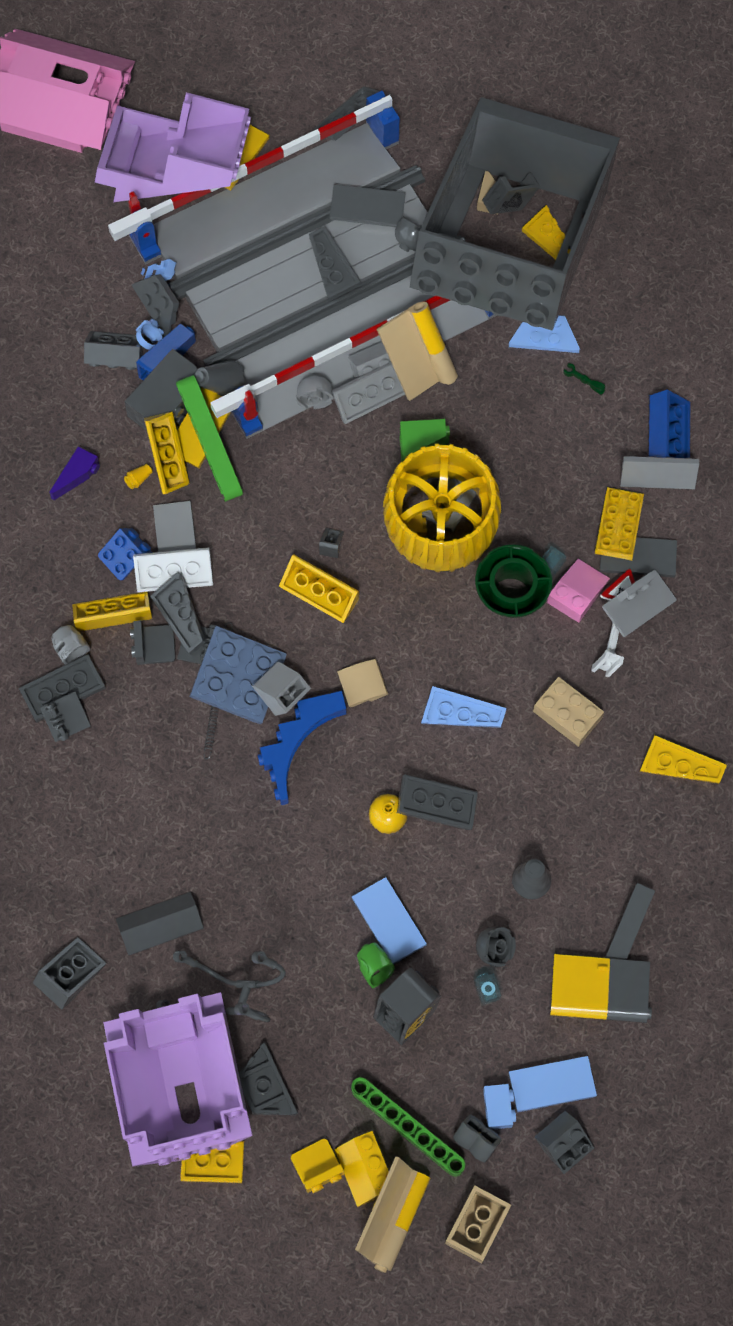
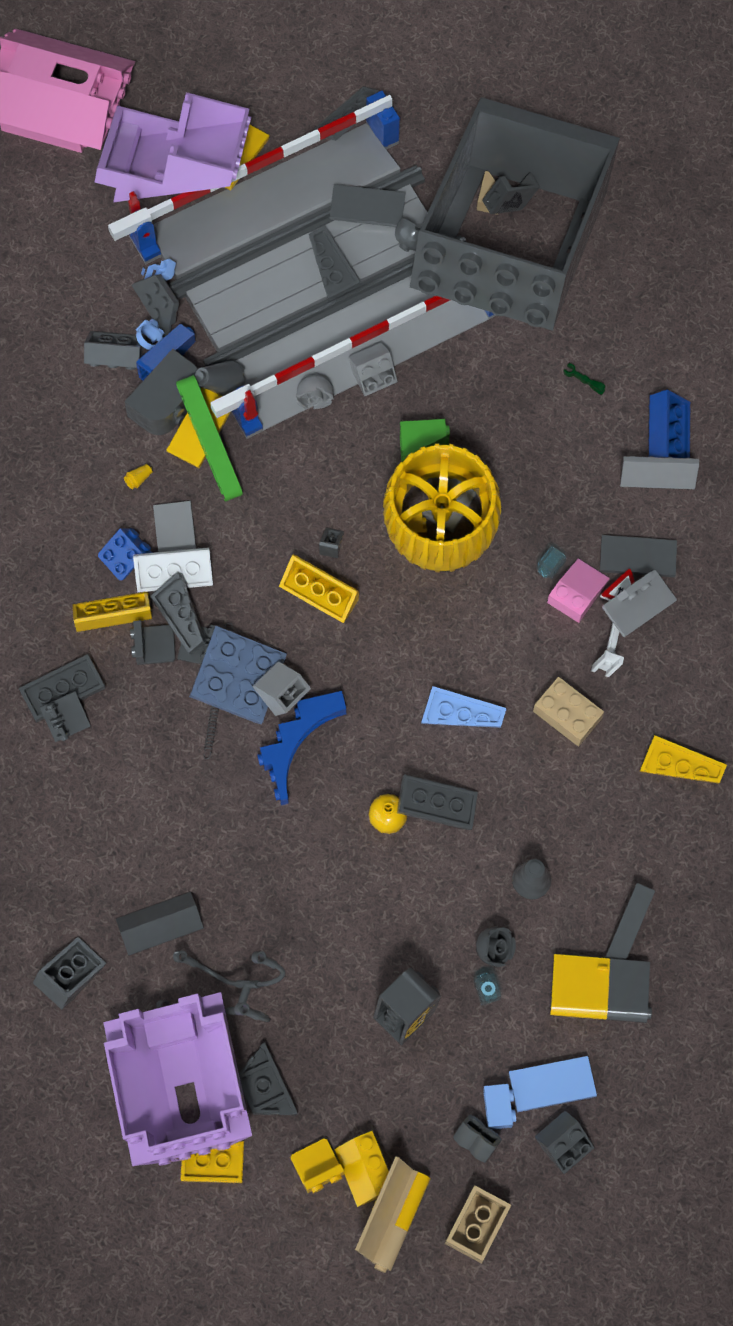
(69, 644): light grey helmet -> none
(77, 471): dark purple slope -> none
(166, 452): yellow slope -> none
(362, 682): tan slope -> none
(367, 393): light grey tile -> none
(370, 960): bright green helmet -> none
(389, 920): light blue tile -> none
(403, 1117): bright green beam -> none
(417, 350): tan door -> none
(513, 563): dark green cone -> none
(539, 338): light blue wing -> none
(545, 232): yellow wing -> none
(619, 523): yellow tile -> none

